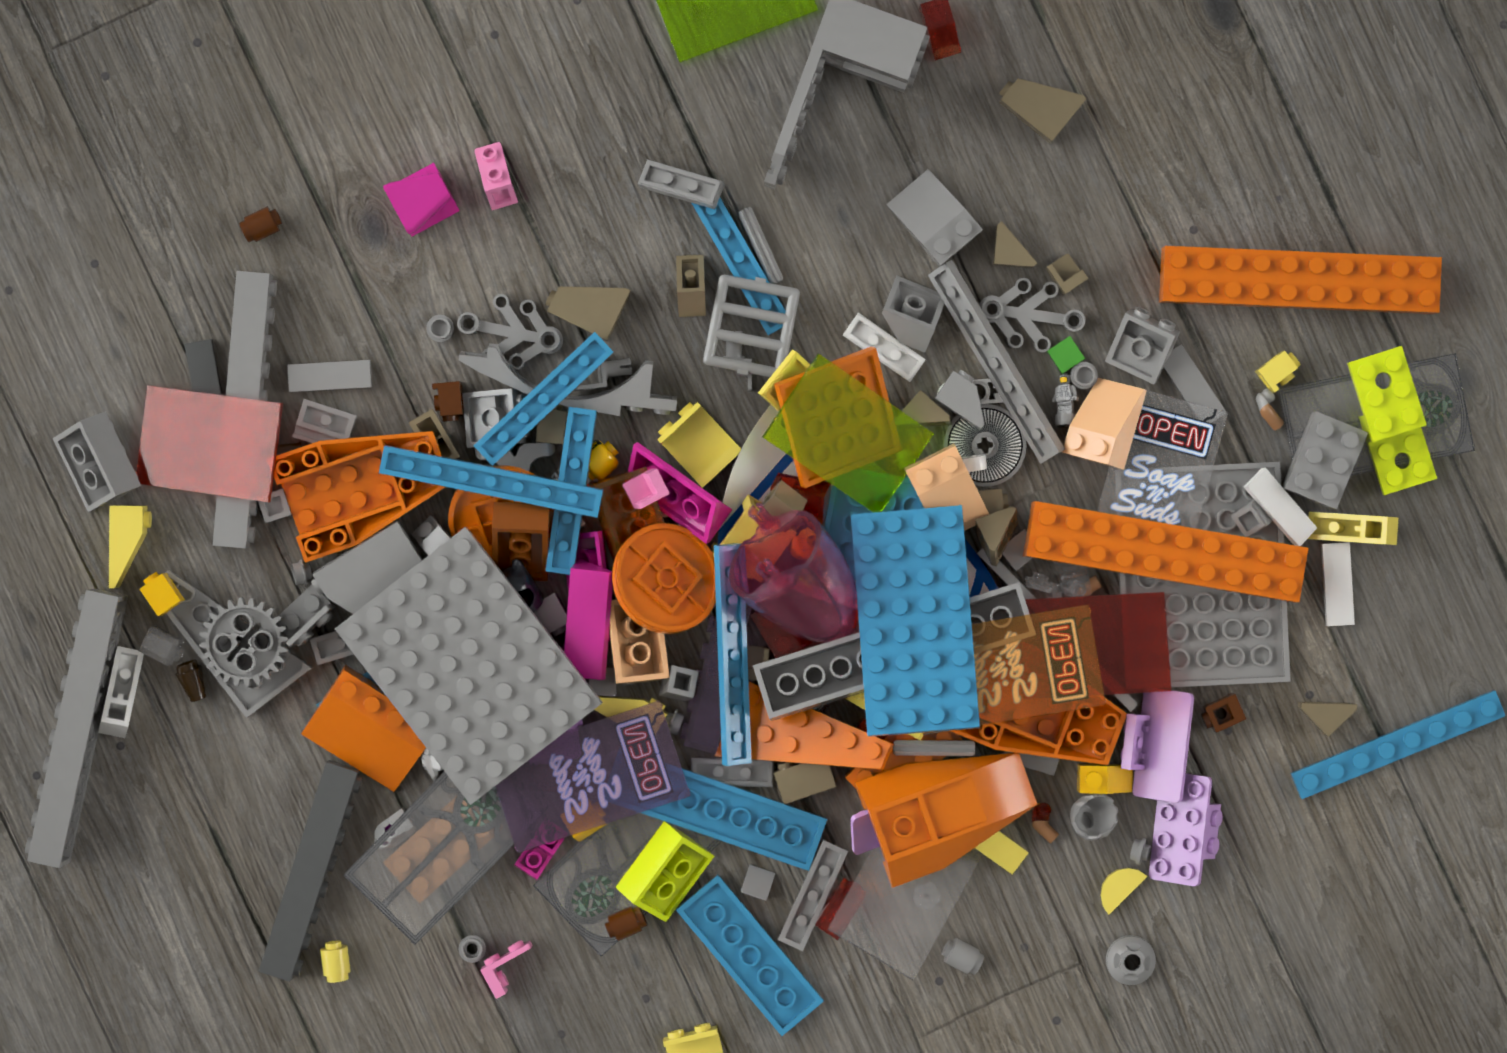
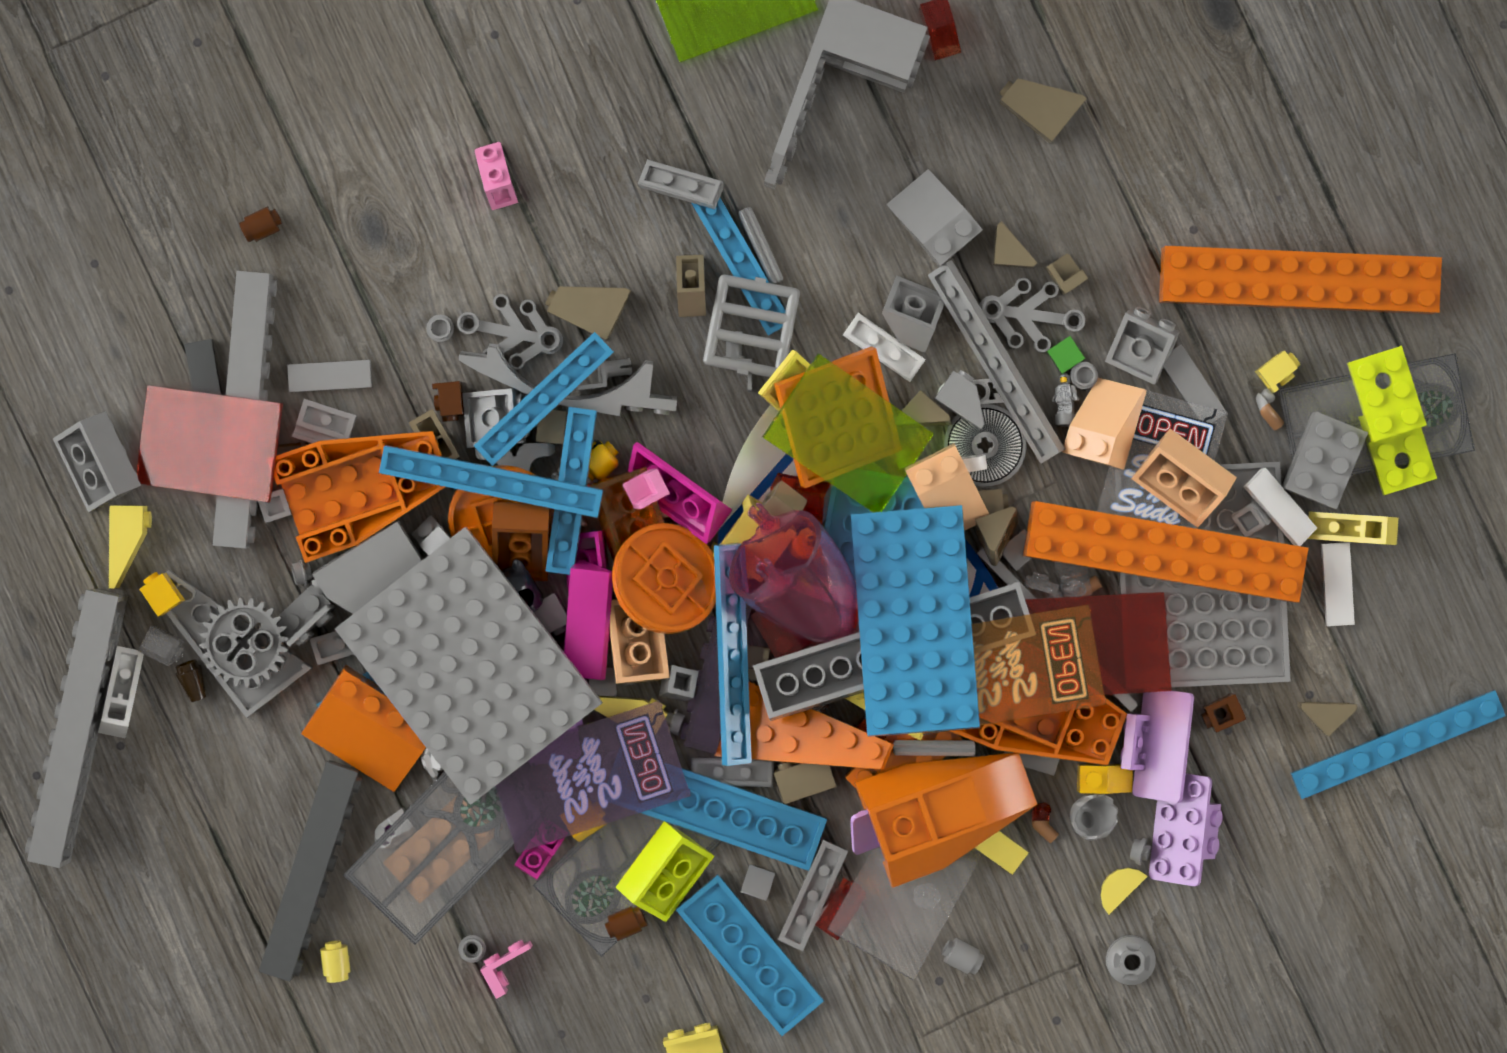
(421, 199): dark pink piece -> none
(698, 443): light yellow panel -> none
(1184, 478): none -> light nougat slope

